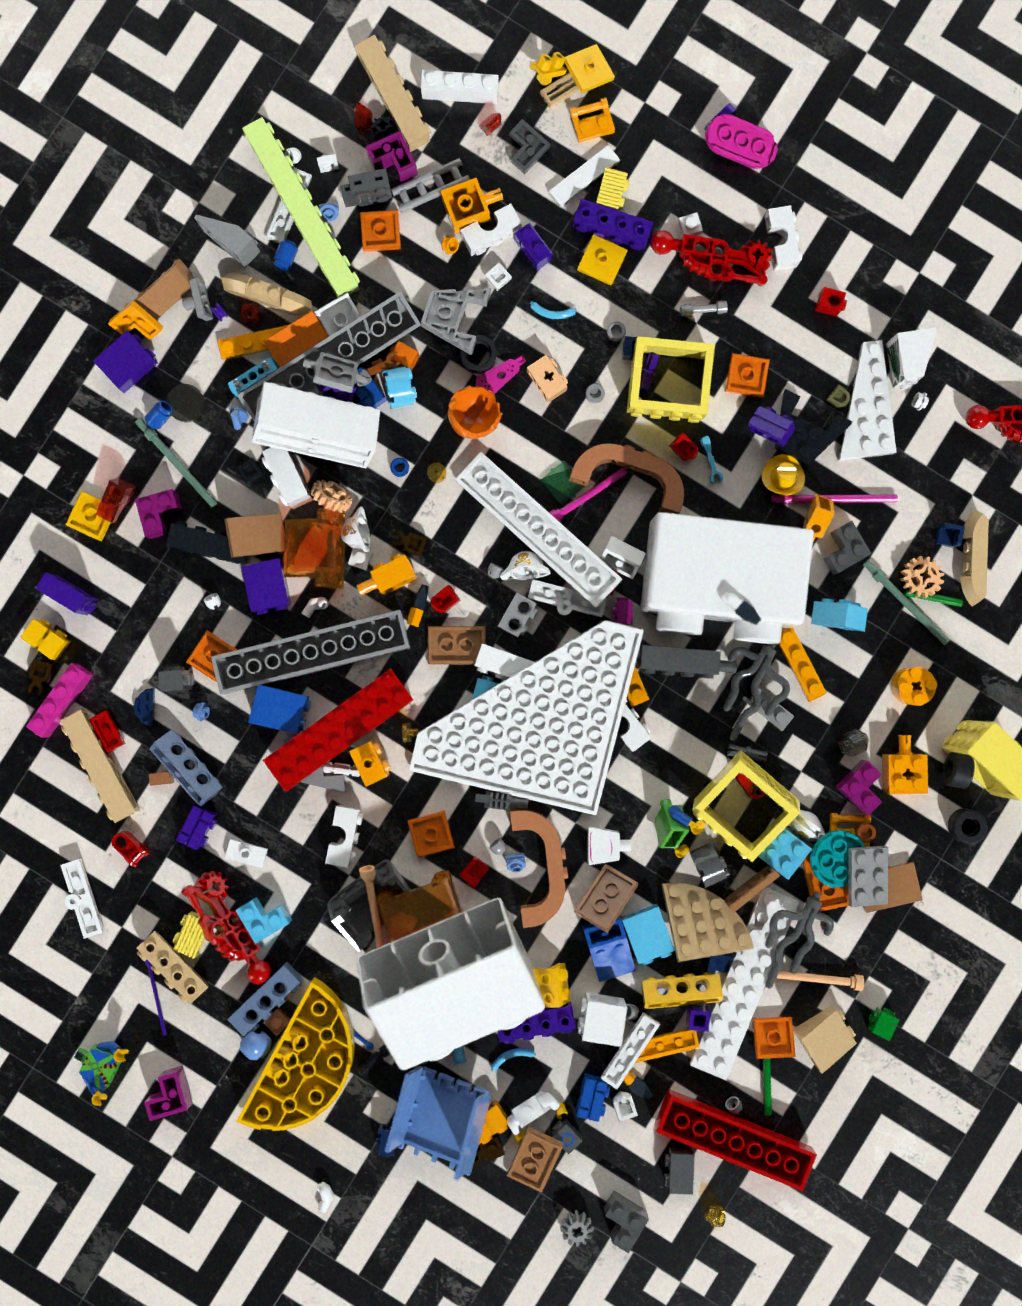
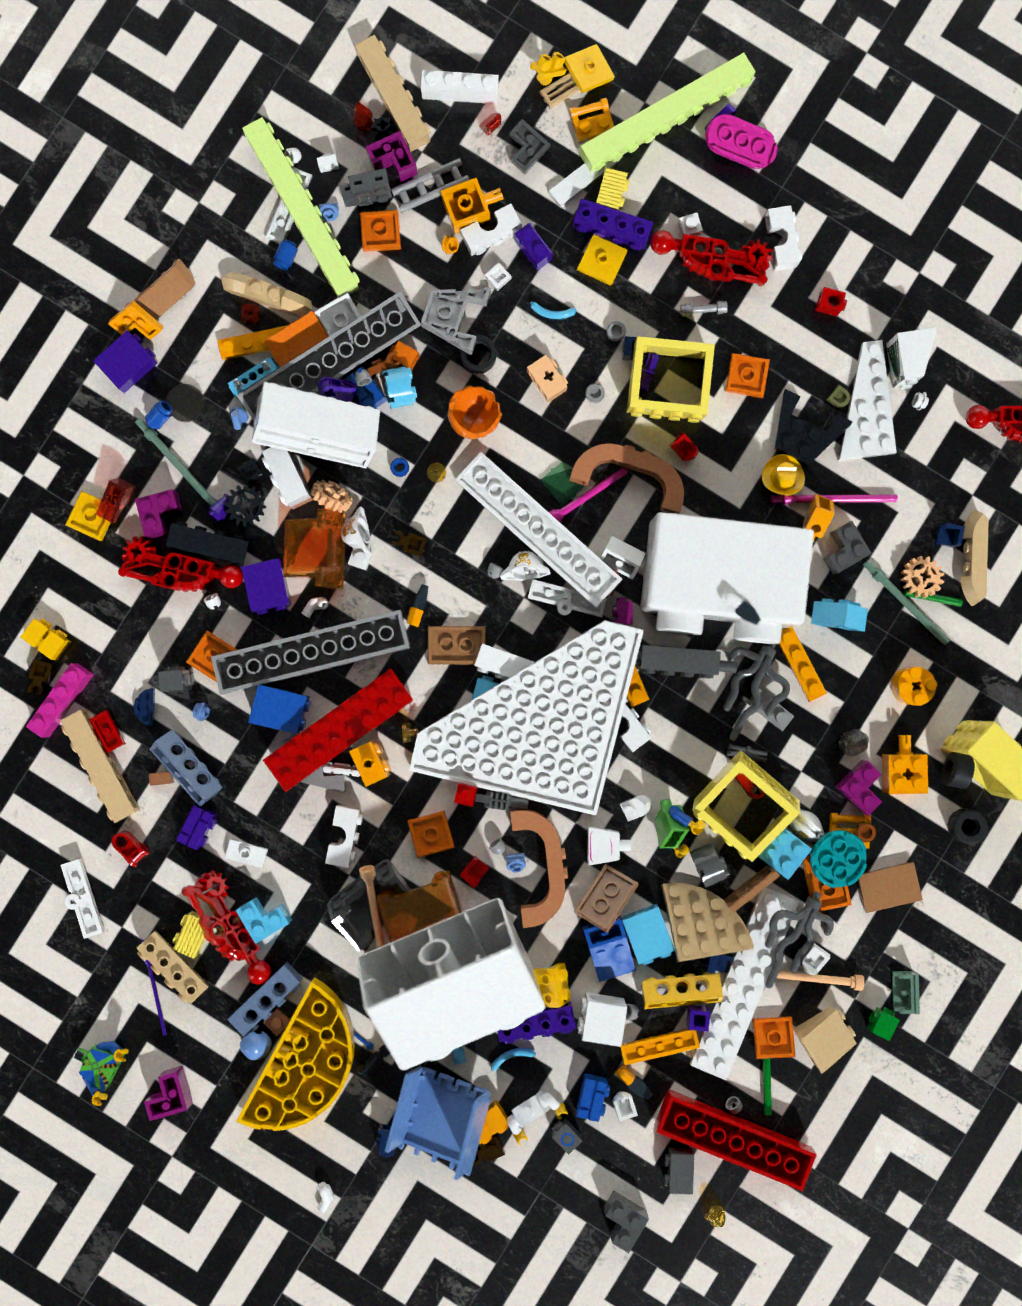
(67, 594): dark purple brick -> none
(185, 579): none -> red arm
(198, 300): light grey tile -> none
(217, 510): none -> dark purple cone
(219, 312): dark purple bush -> none
(231, 238): light grey slope -> none
(232, 509): none -> black gear
(255, 534): medium nougat tile -> none
(335, 372): light grey plate -> none
(389, 576): light orange brick -> none
(444, 600): red plate -> none
(465, 794): none -> red brick
(491, 375): dark pink piece -> none
(513, 613): light grey brick -> none
(535, 1159): medium nougat tile -> none
(579, 1234): light grey gear -> none
(630, 1050): white tile -> none
(636, 807): none -> white plate
(667, 113): none -> yellowish green brick
(706, 445): medium azure piece -> none
(771, 425): dark purple brick -> none
(815, 960): none -> white plate
(868, 876): light grey plate -> none
(905, 992): none -> sand green hinge

